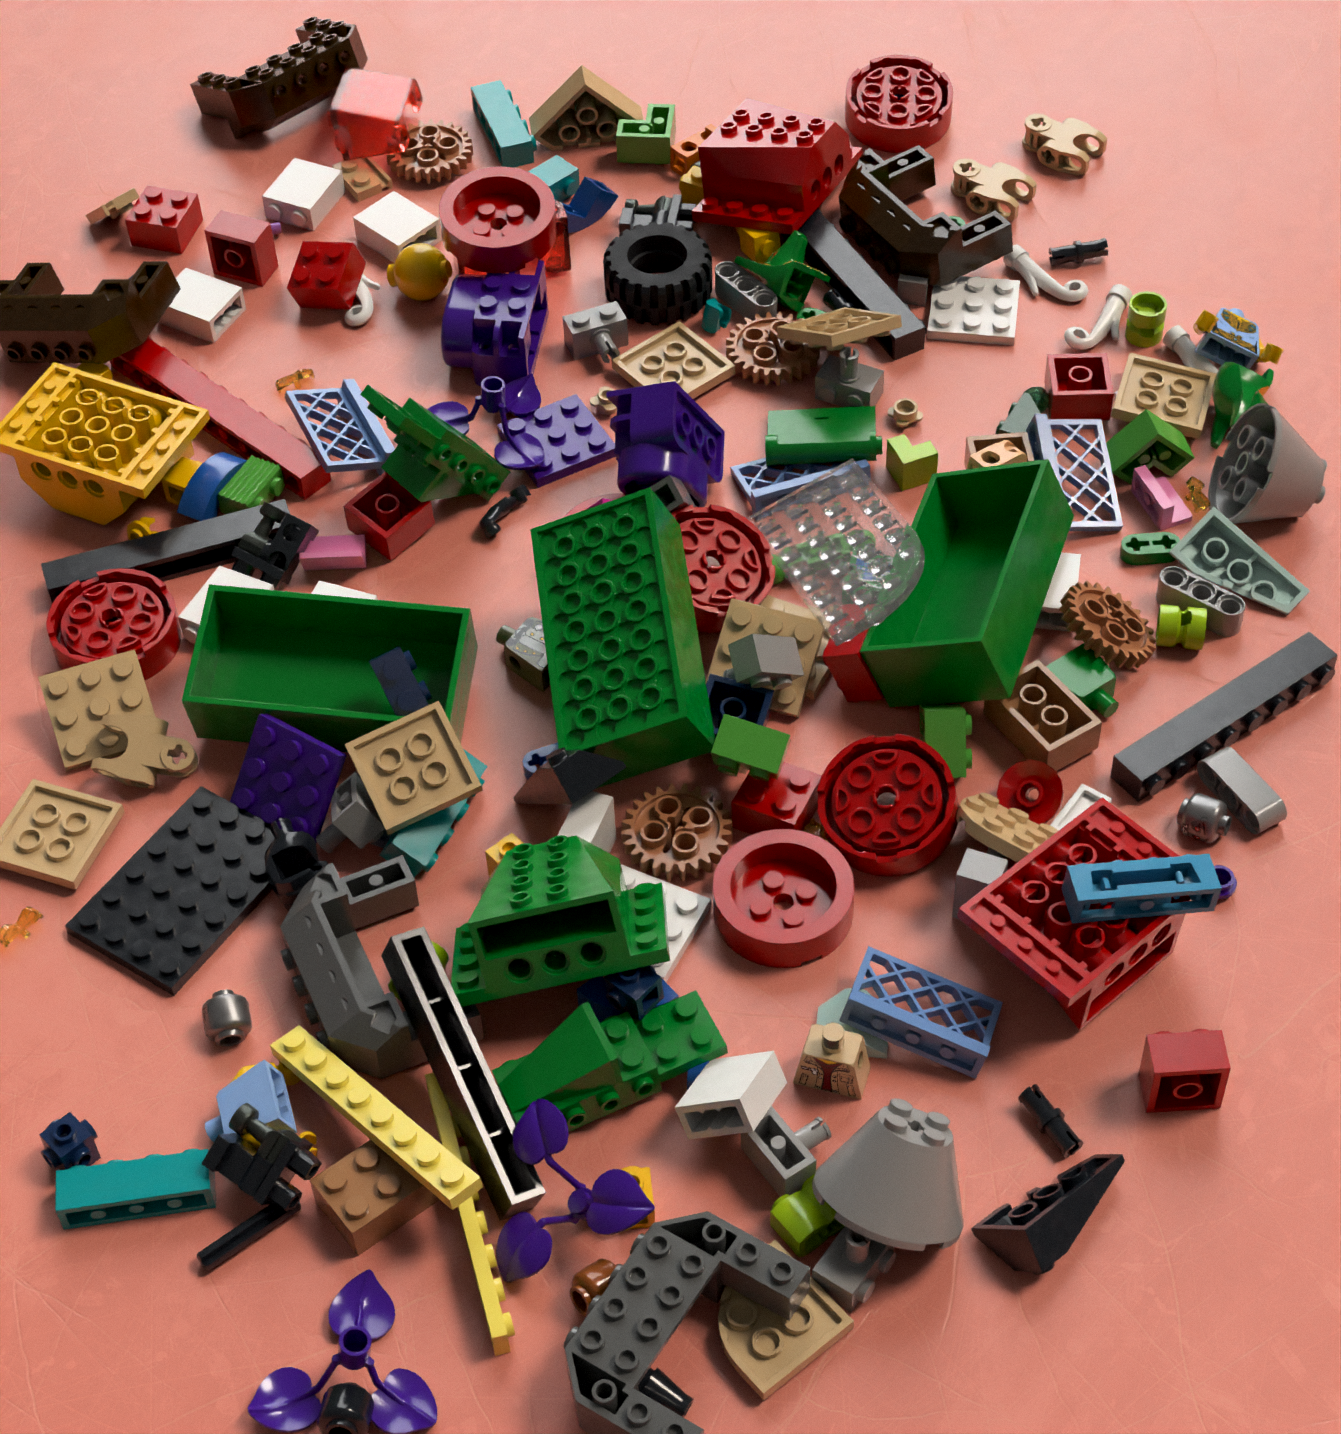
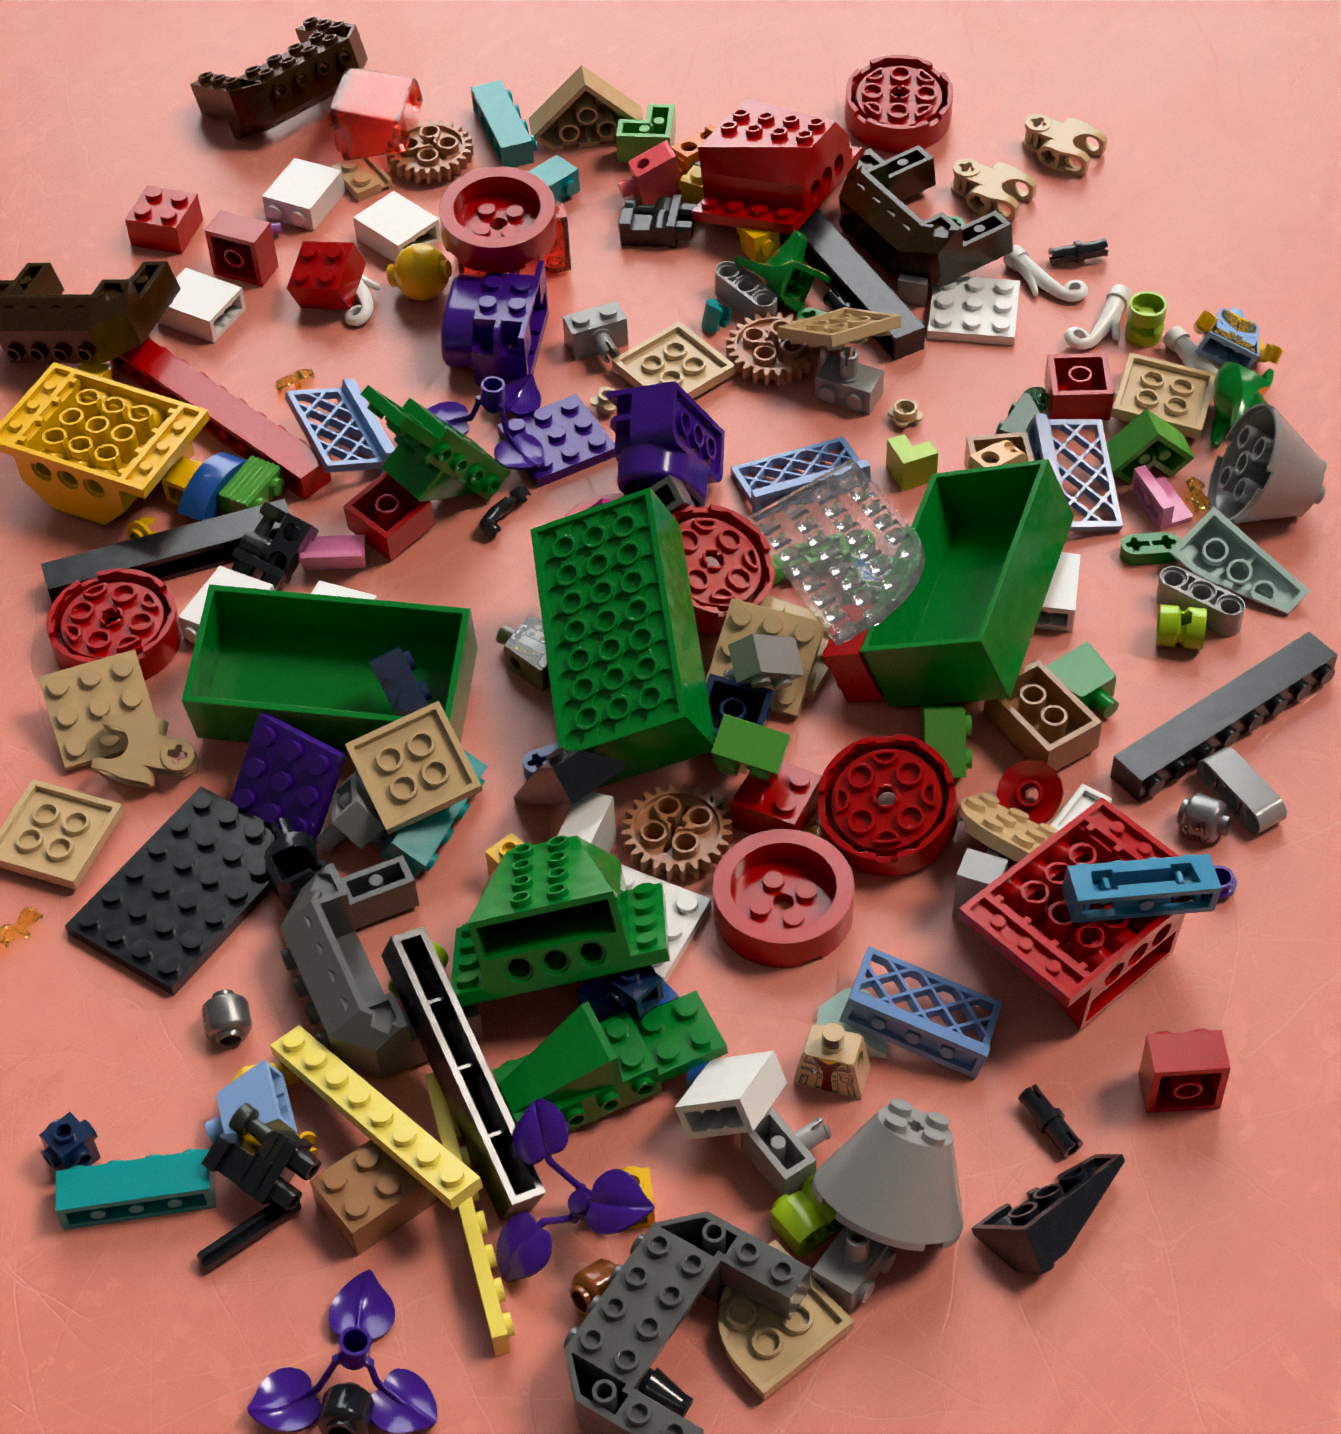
(114, 207): tan plate -> none
(588, 204): blue brick -> none
(653, 175): none -> coral torso
(658, 249): black tyre -> none
(822, 435): green door -> none
(1107, 625): nougat gear -> none

